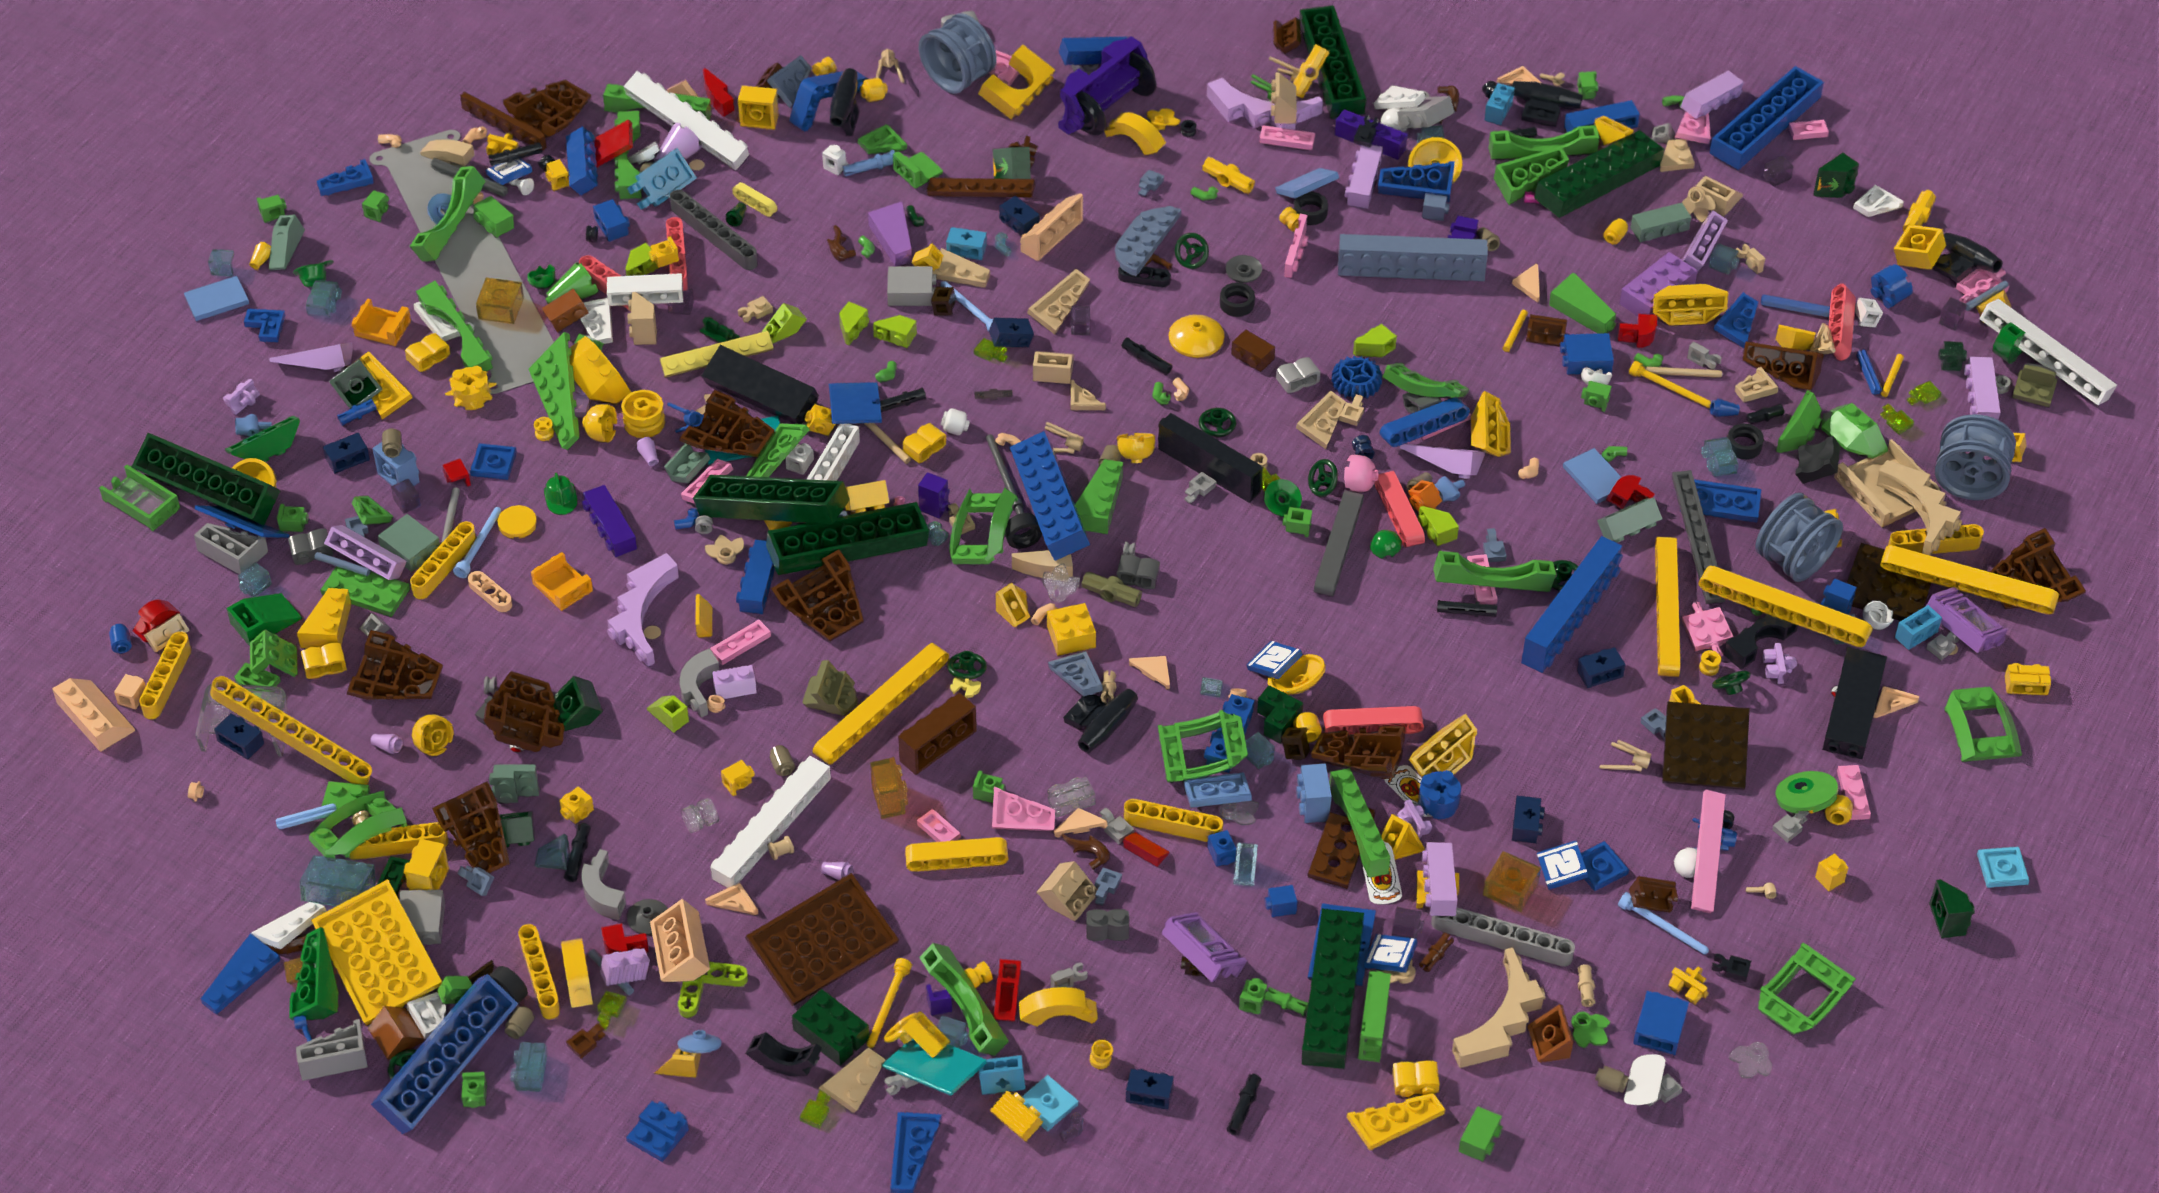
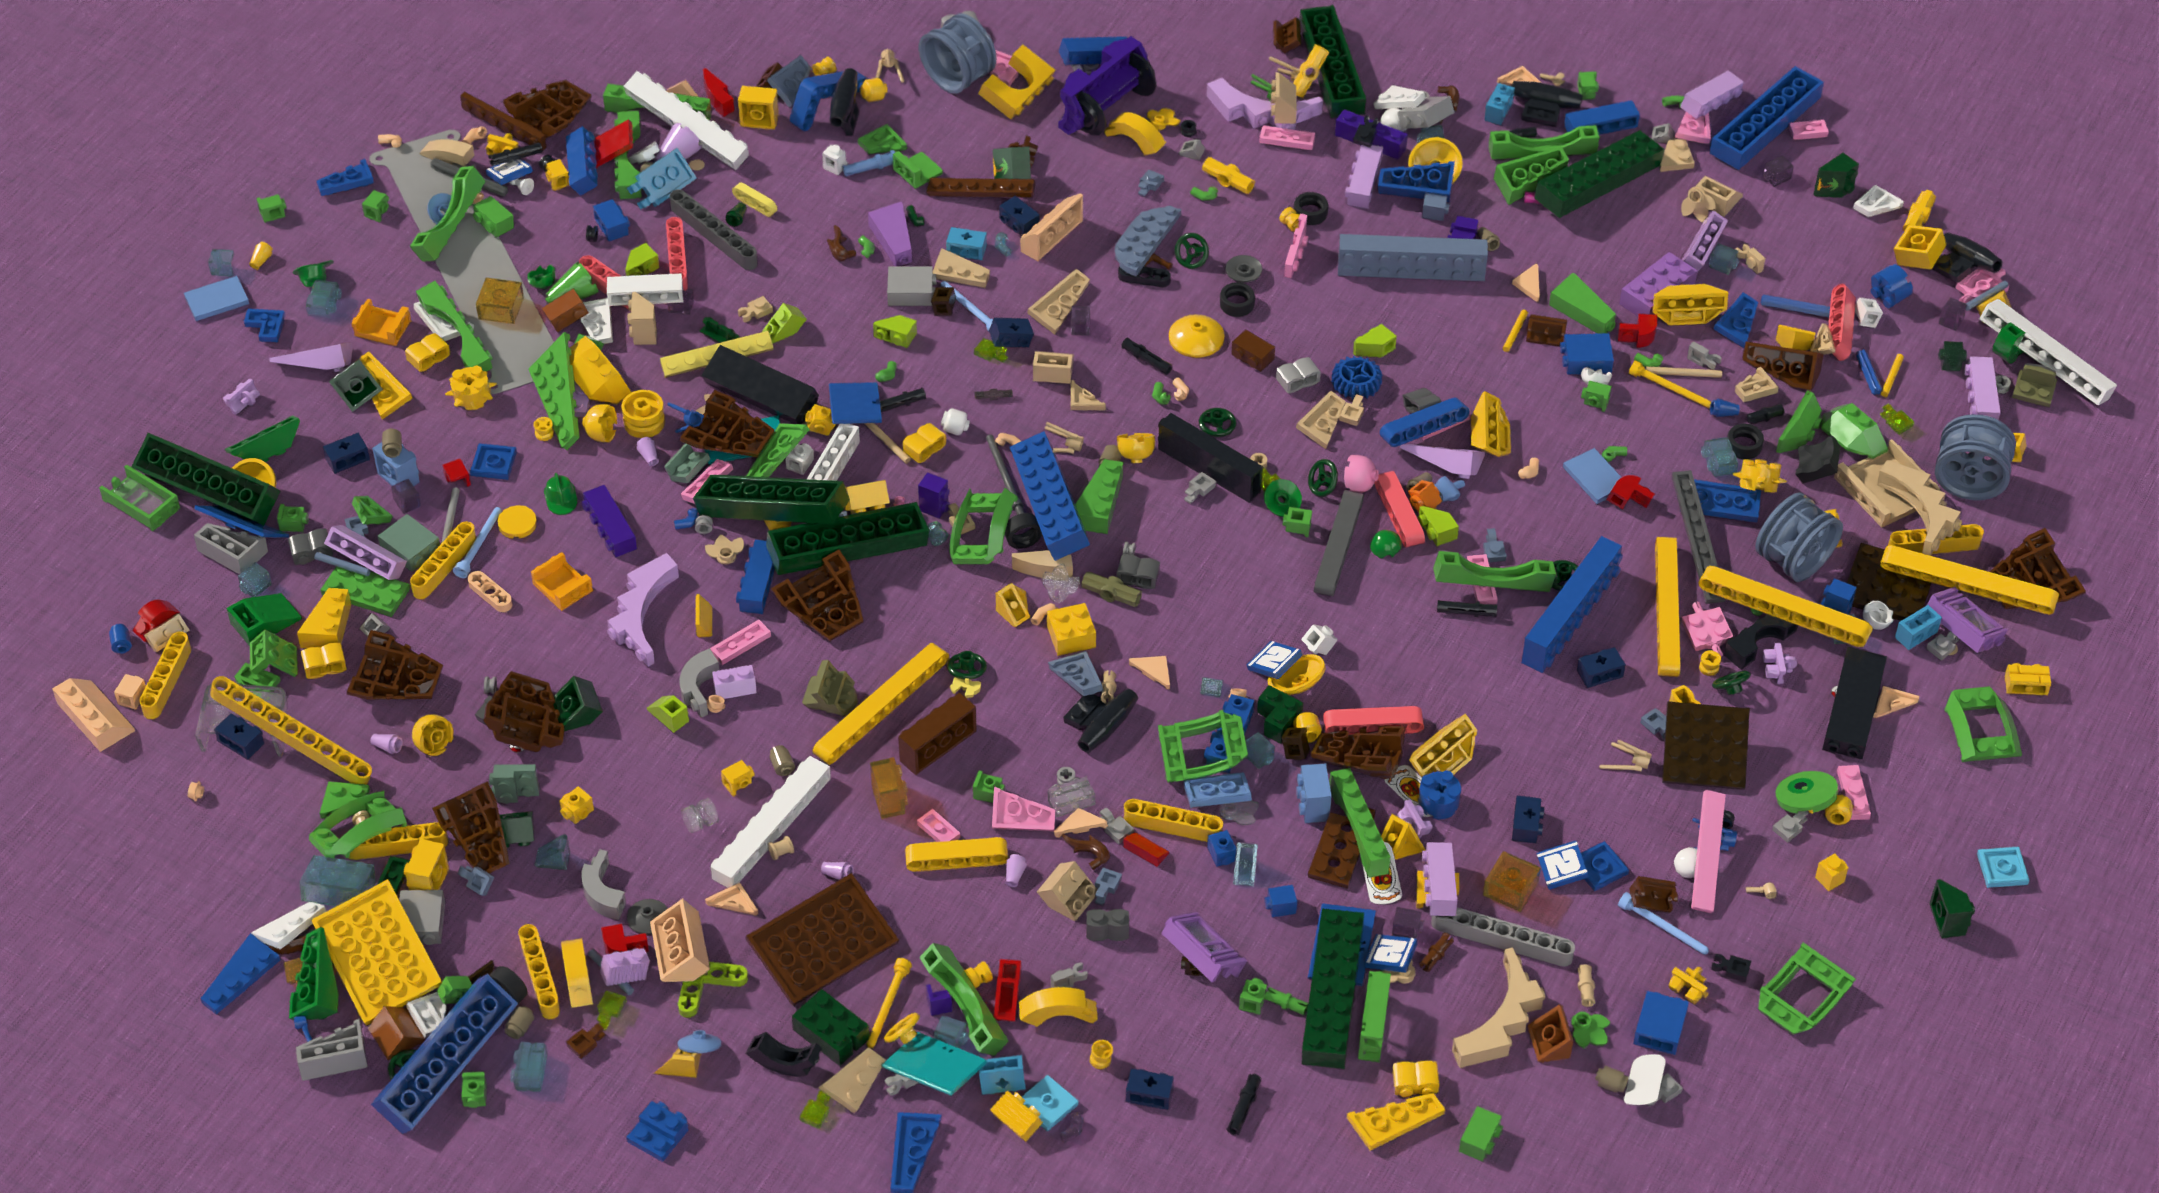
(250, 425): medium blue piece -> none
(285, 239): sand green slope -> none
(305, 816): light blue axle -> none
(356, 412): blue pin -> none
(579, 845): black pin -> none
(652, 632): tan sticker -> none
(664, 253): yellow brick -> none
(852, 321): lime slope -> none
(926, 1034): yellow slope -> none
(928, 257): yellow brick -> none
(1015, 867): none -> lavender cone
(1065, 771): none -> light grey bush
(1192, 149): none -> light grey slope
(1307, 182): medium blue tile -> none
(1319, 639): none -> white brick
(1362, 446): dark blue wheel -> none
(1421, 385): bright green wedge -> none
(1488, 88): black bush -> none
(1611, 130): yellow slope -> none
(1616, 231): yellow brick -> none
(1630, 520): sand green brick -> none
(1660, 222): sand green brick -> none
(1751, 1063): clear plate -> none
(1760, 475): none -> yellow brick
(1925, 392): clear neon green plate -> none

